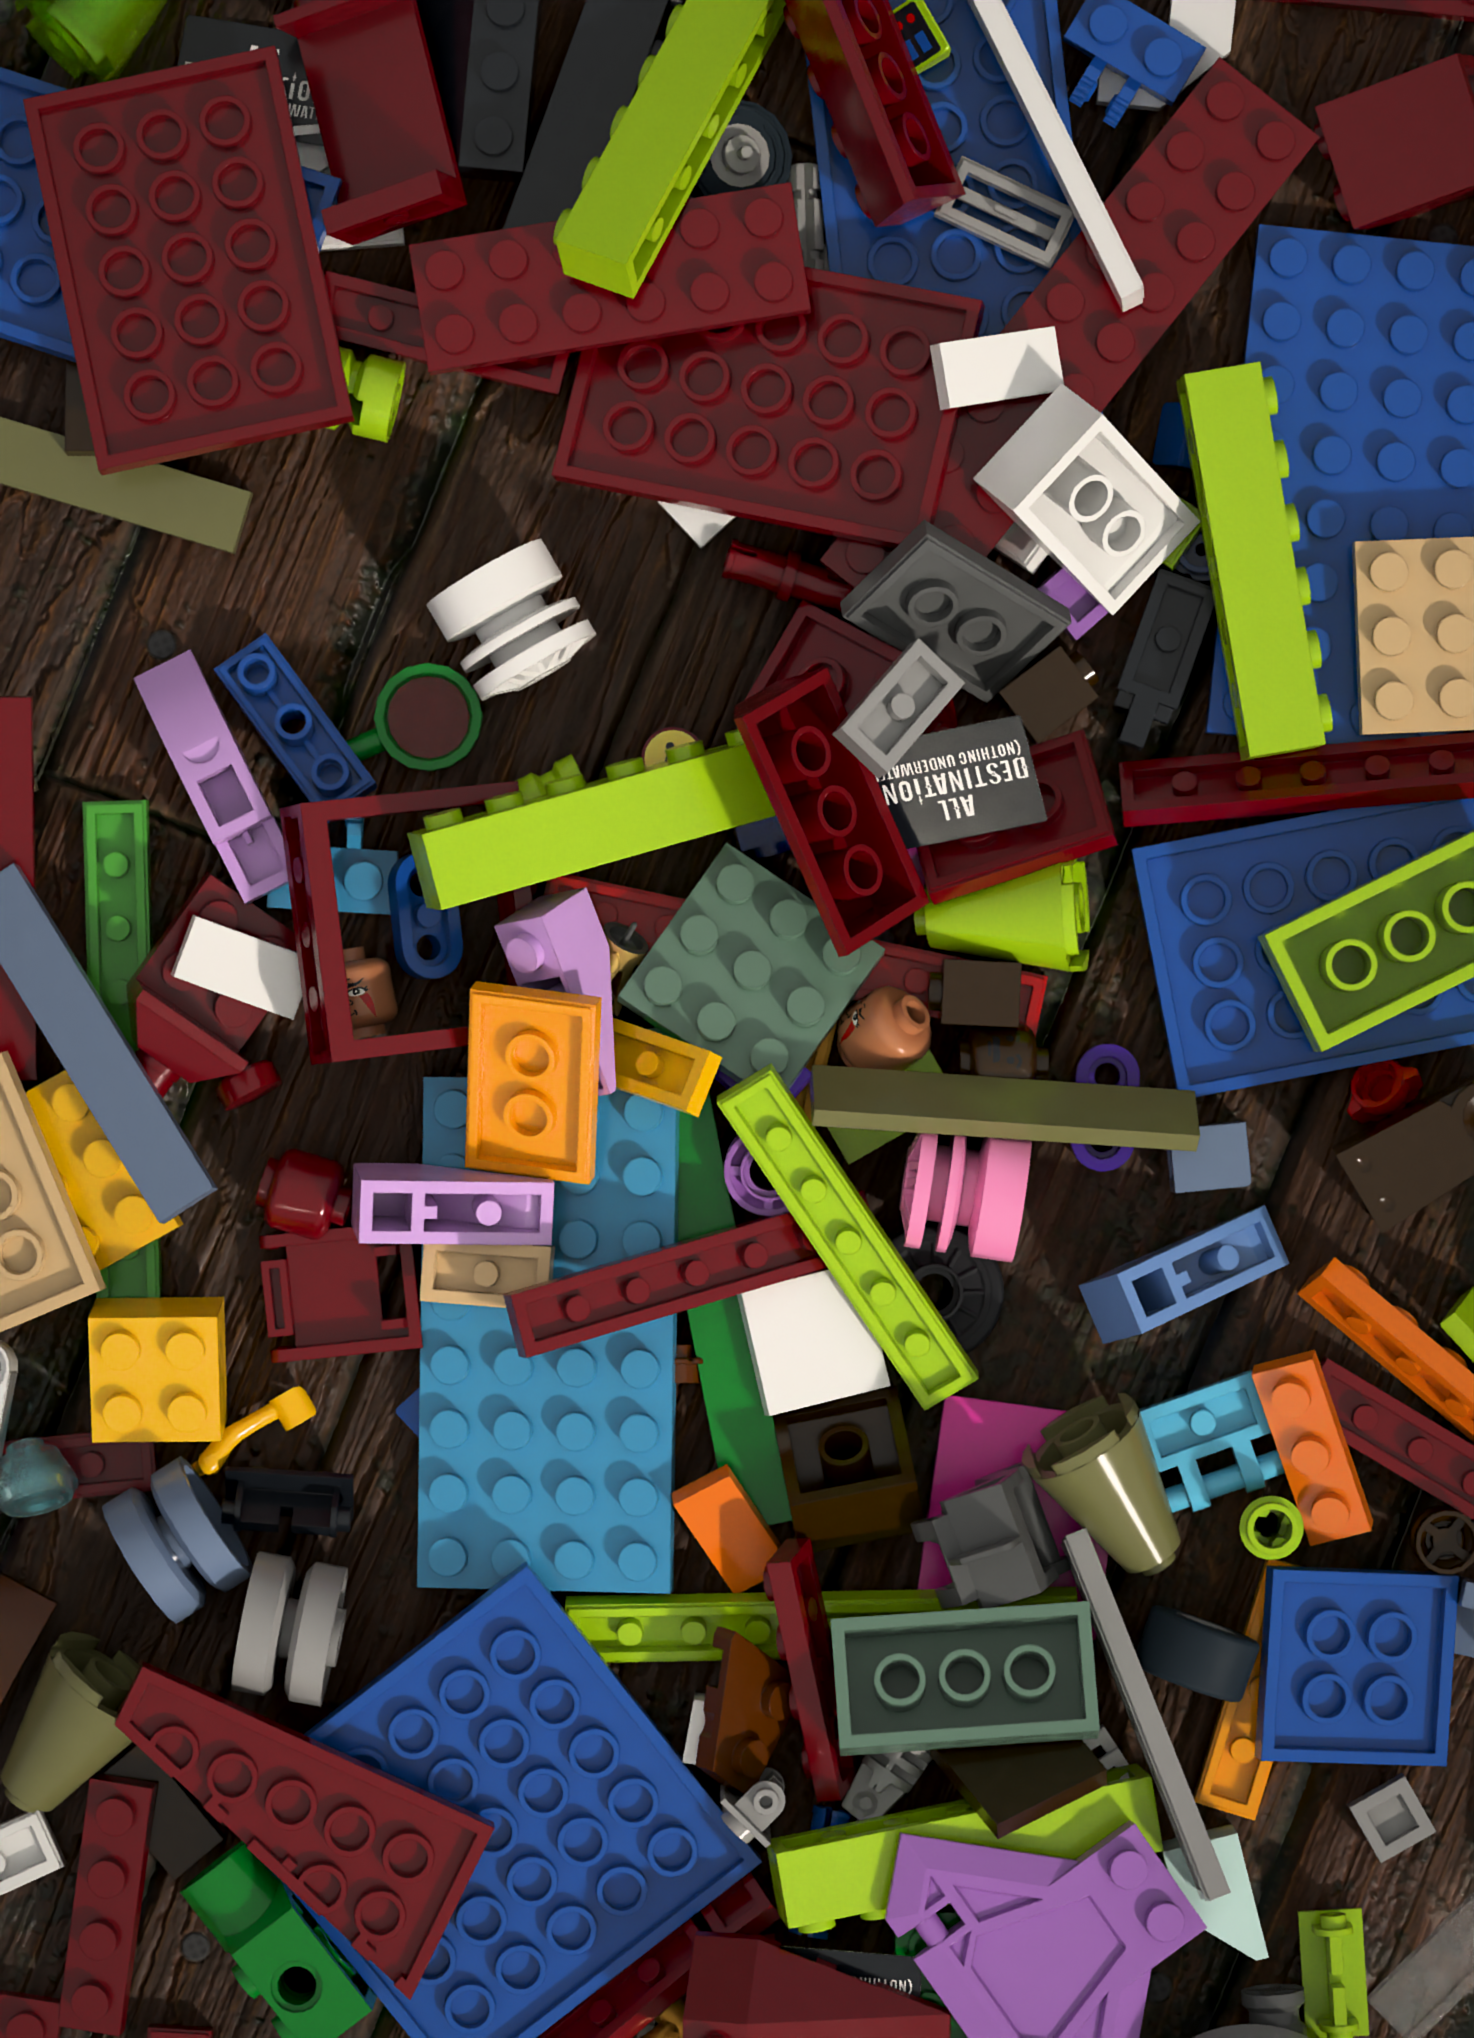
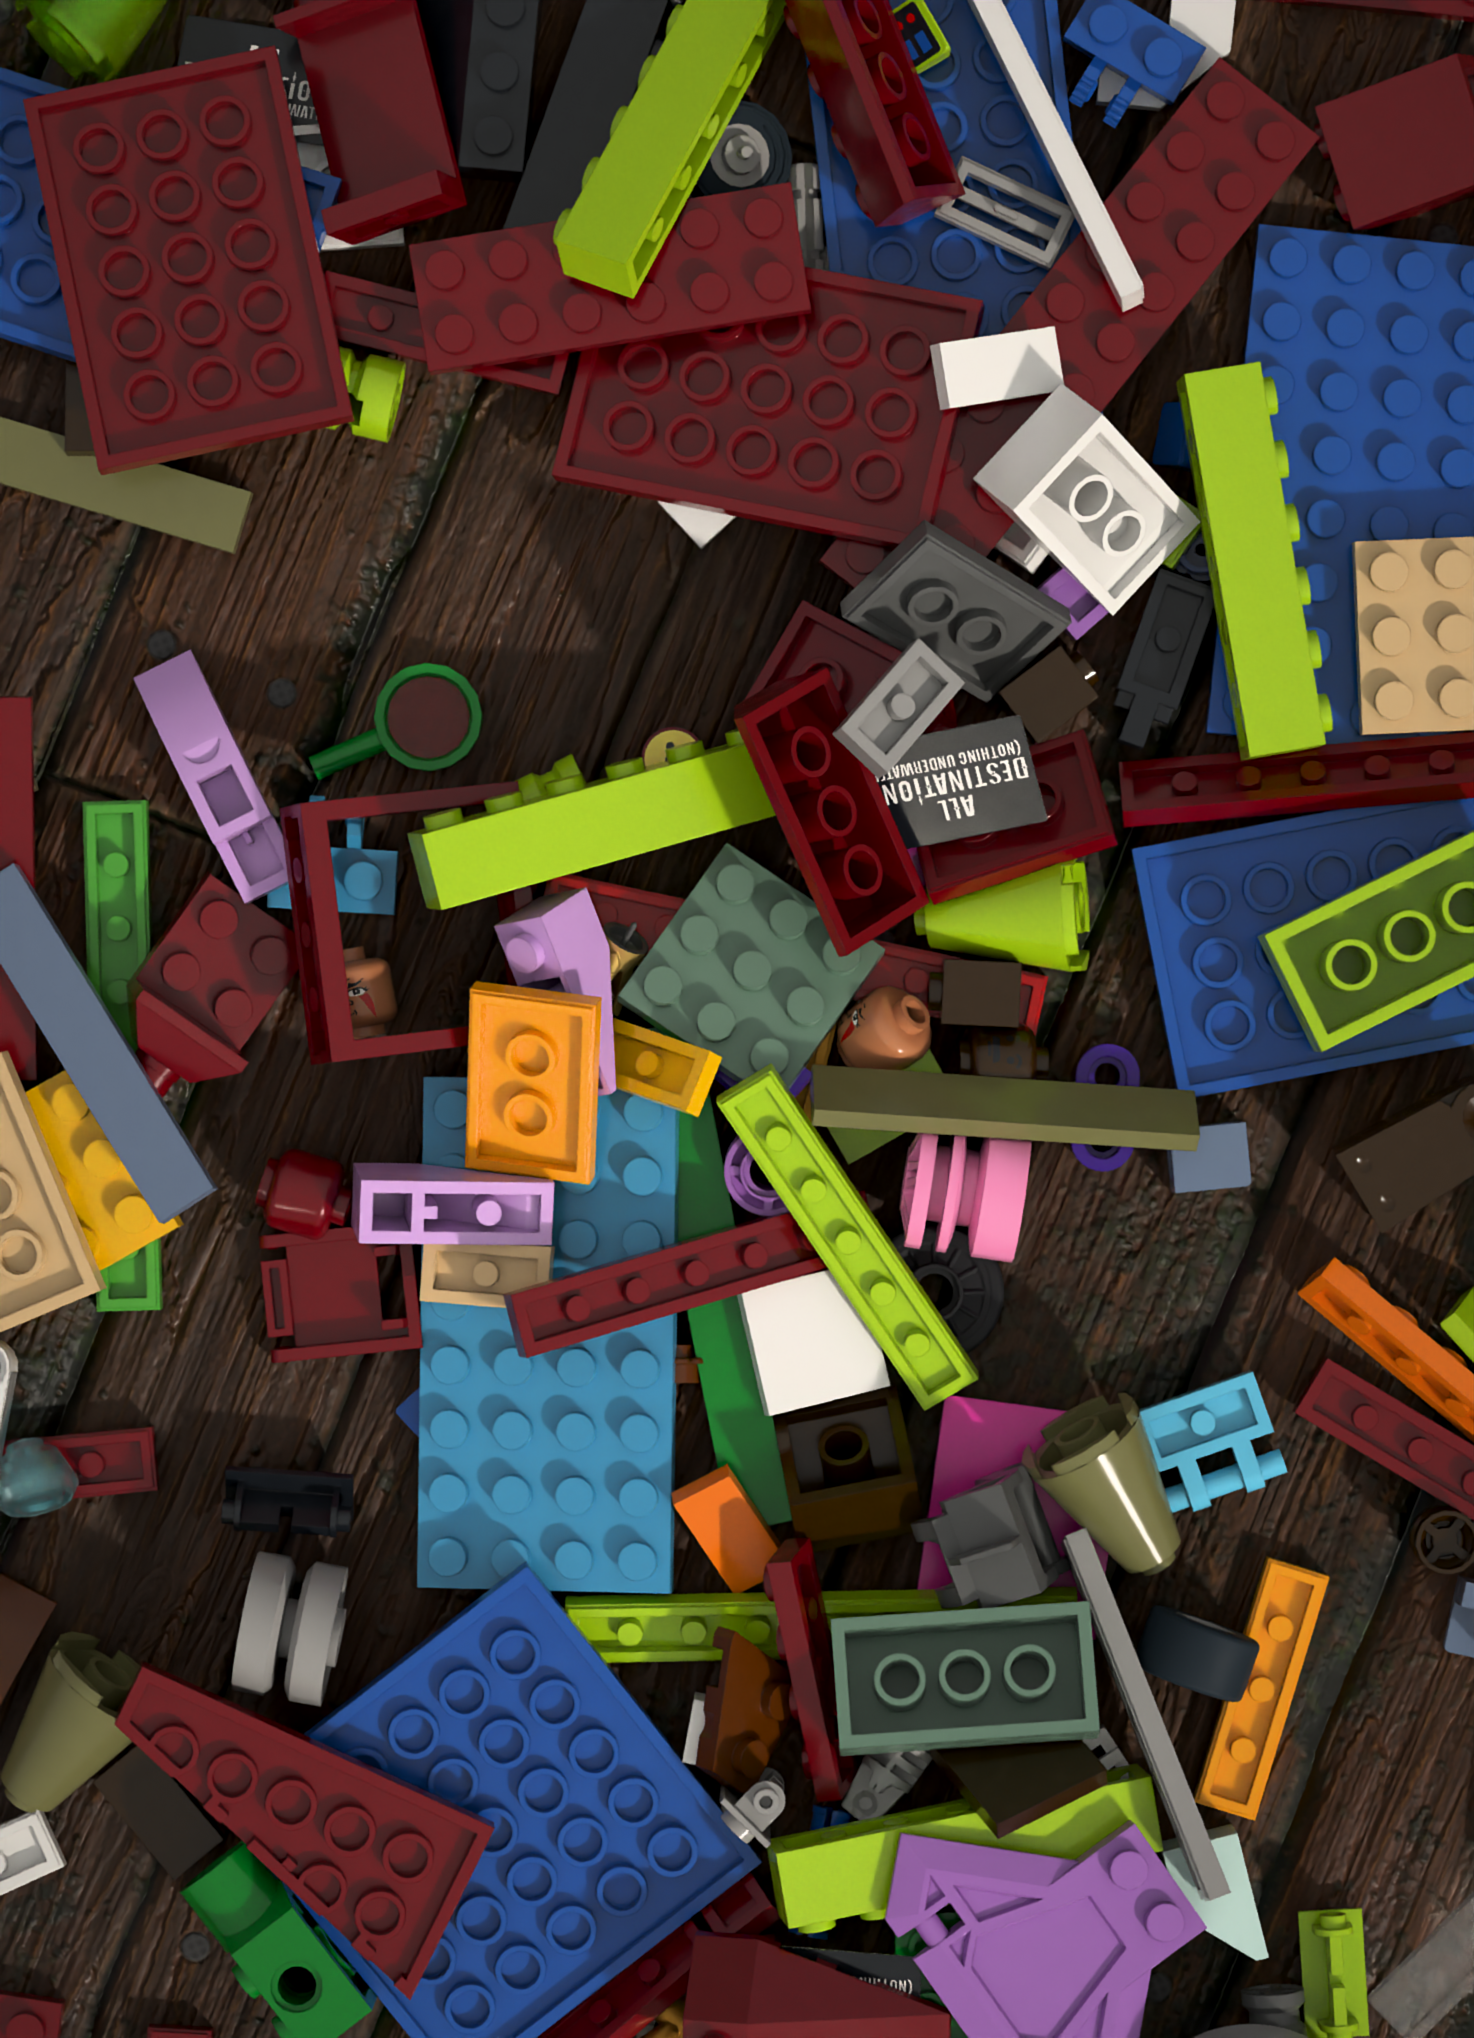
(107, 1904): dark red plate -> none
(157, 1369): yellow brick -> none
(177, 1540): sand blue wheel -> none
(240, 967): white tile -> none
(249, 1085): dark red tile -> none
(273, 696): blue tile -> none
(290, 1408): yellow piece -> none
(413, 920): blue plate -> none
(511, 620): white wheel -> none
(764, 836): clear blue plate -> none
(784, 575): dark red pin -> none
(1183, 1275): medium blue slope -> none
(1282, 1539): lime cone -> none
(1312, 1447): orange plate -> none
(1356, 1666): blue plate -> none
(1382, 1090): red piece -> none
(1391, 1818): light grey plate -> none

